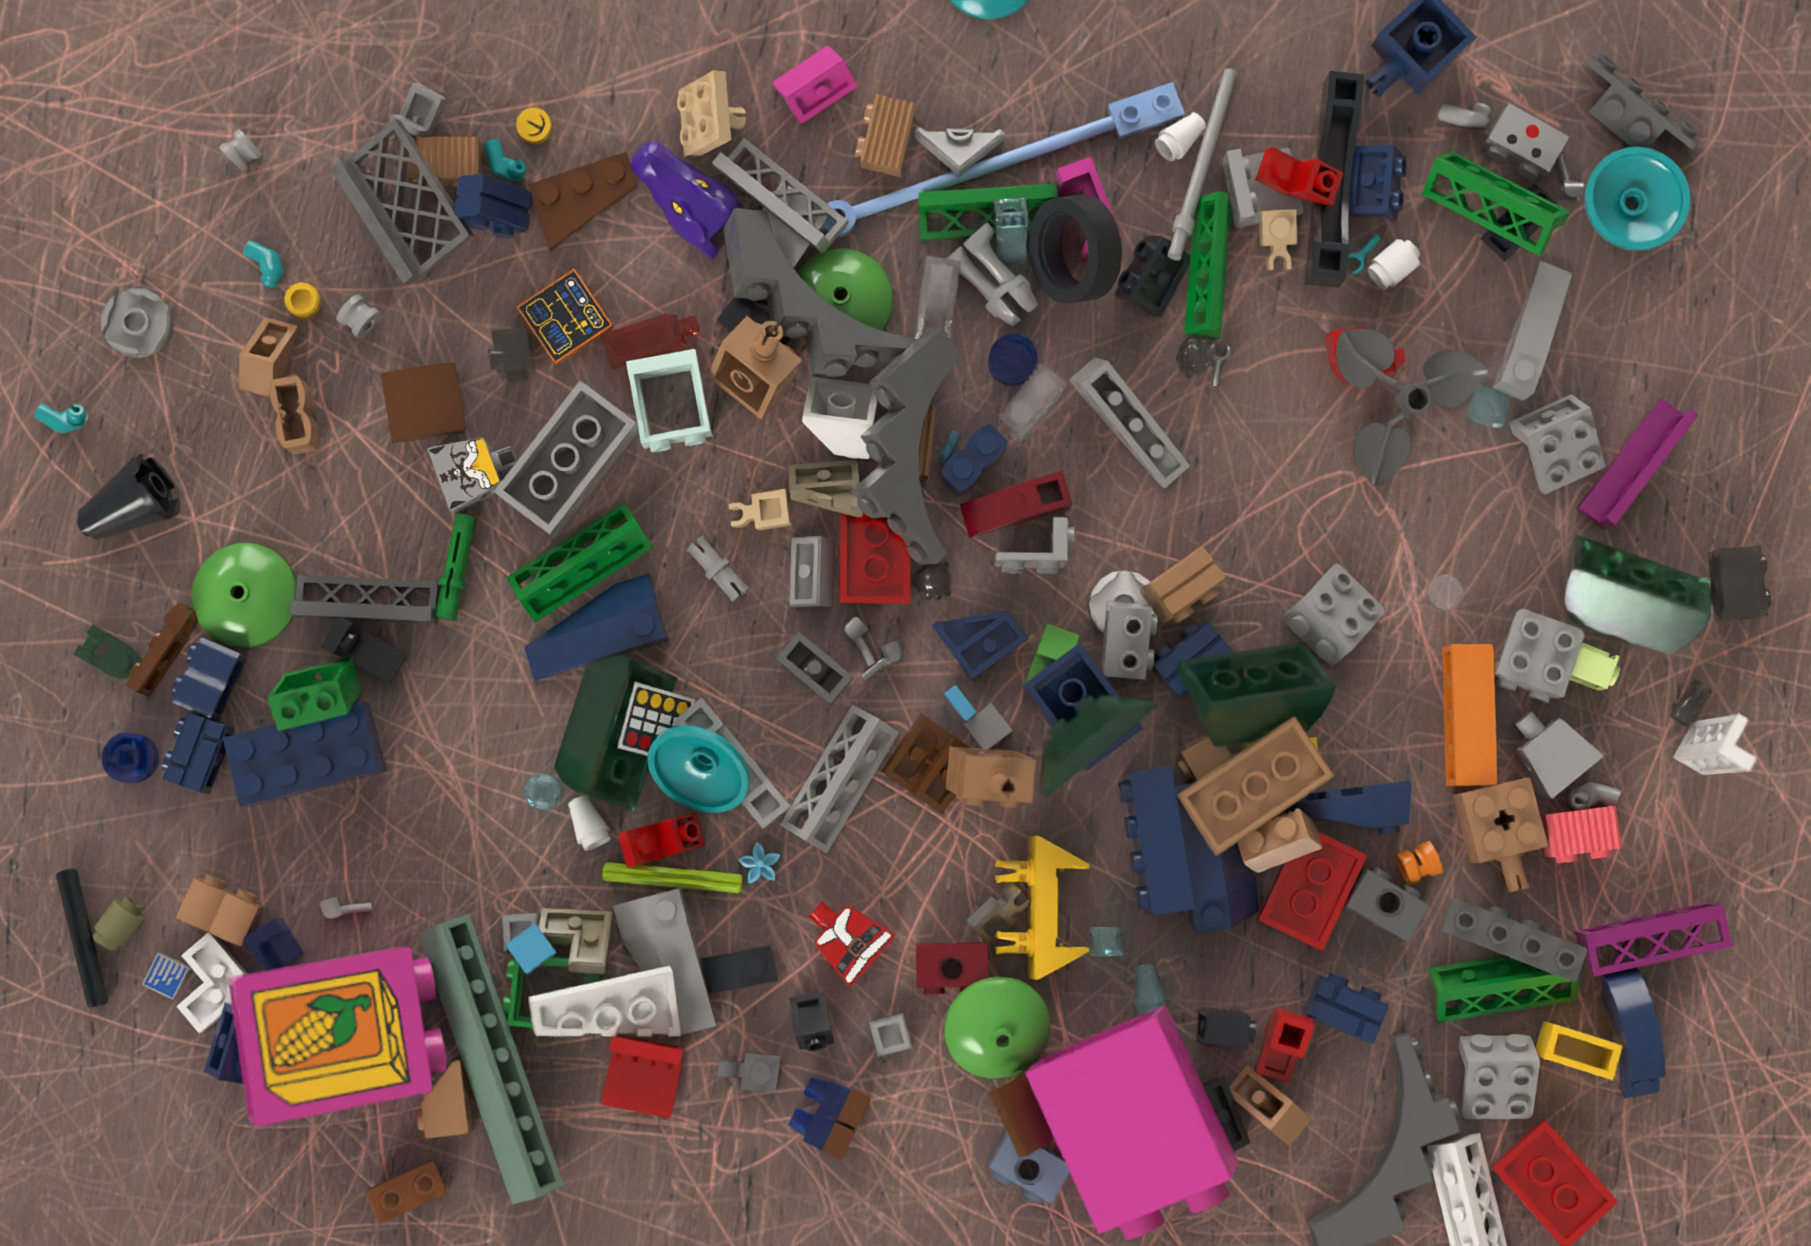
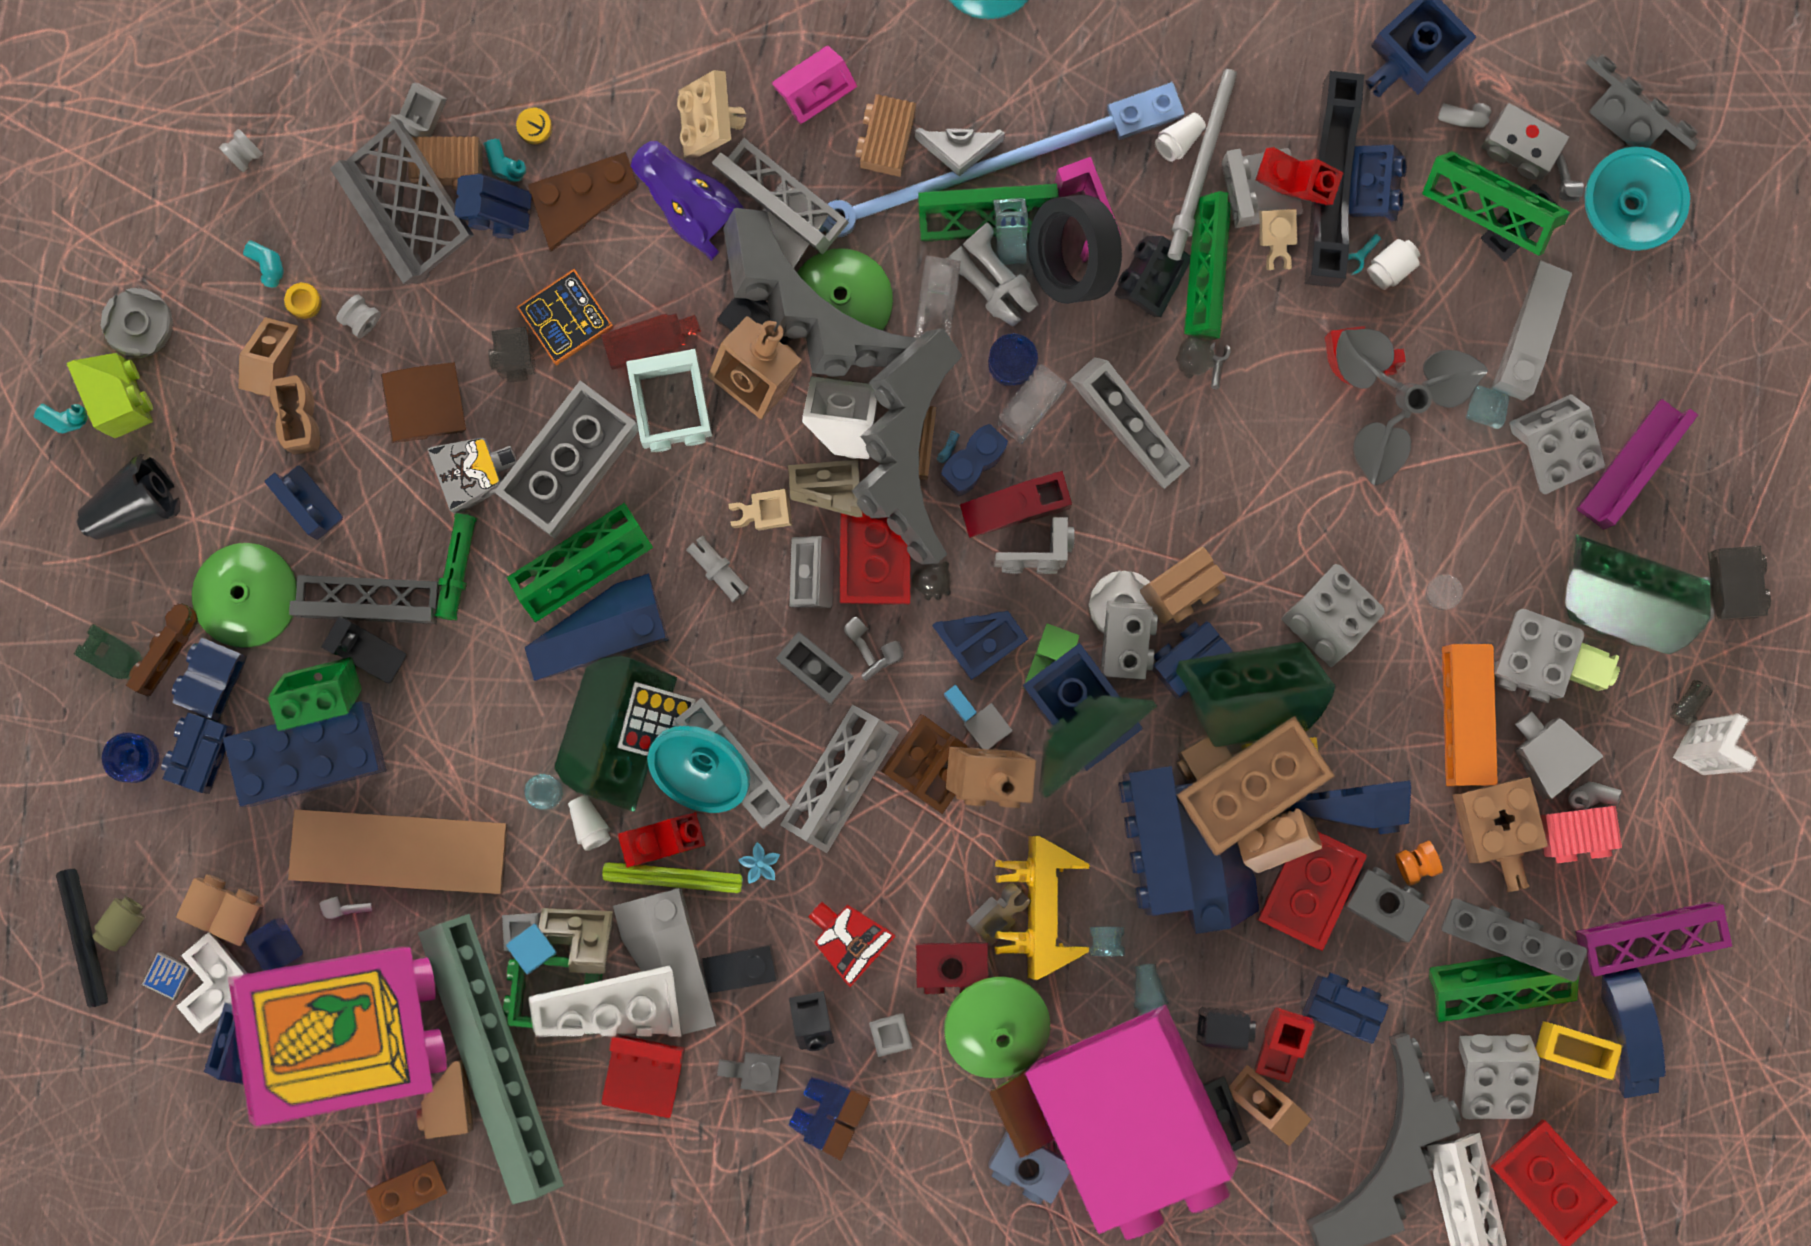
(111, 393): none -> lime slope
(305, 501): none -> dark blue bracket
(397, 851): none -> medium nougat tile

